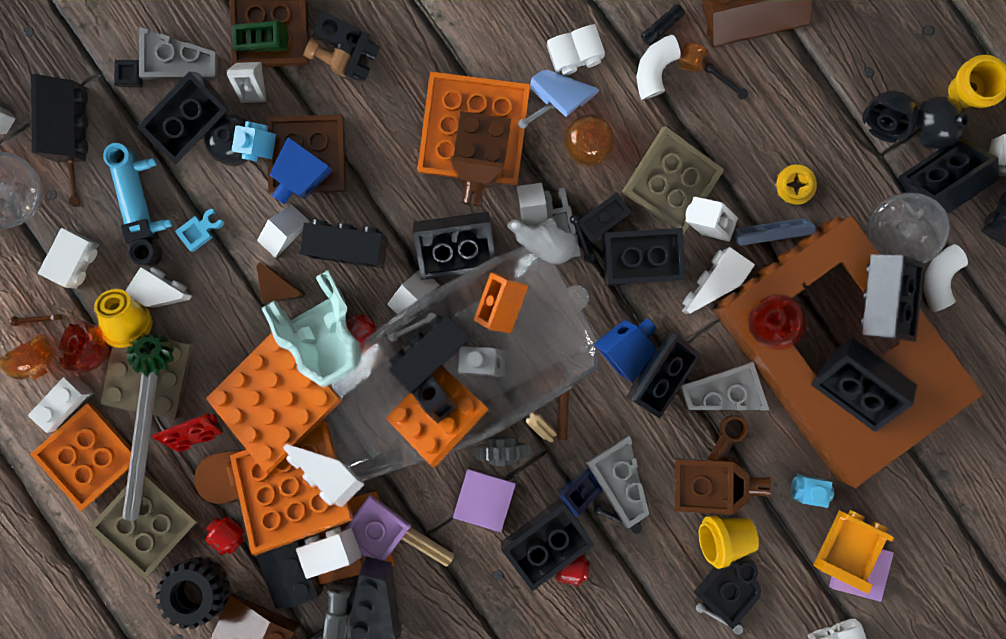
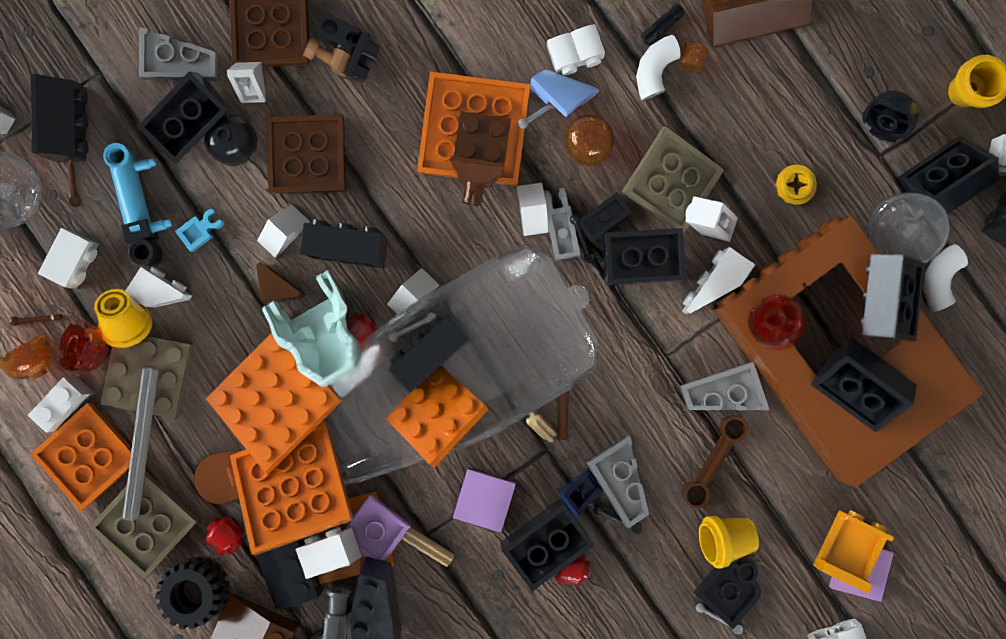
(127, 73): black tile -> none
(150, 354): dark green gear -> none
(189, 433): red hinge -> none
(253, 141): medium azure brick -> none
(276, 37): dark green slope -> none
(297, 172): blue torso -> none
(330, 475): white slope -> none
(434, 399): black brick -> none
(453, 244): black slope -> none
(482, 361): light grey torso -> none
(500, 303): orange brick -> none
(503, 451): dark grey gear -> none
(545, 240): light grey piece -> none
(628, 348): blue torso -> none
(663, 375): black slope -> none
(715, 486): reddish brown plate -> none
(741, 93): black hinge -> none
(773, 231): sand blue tile -> none
(812, 490): medium azure brick -> none
(941, 121): black cylinder -> none

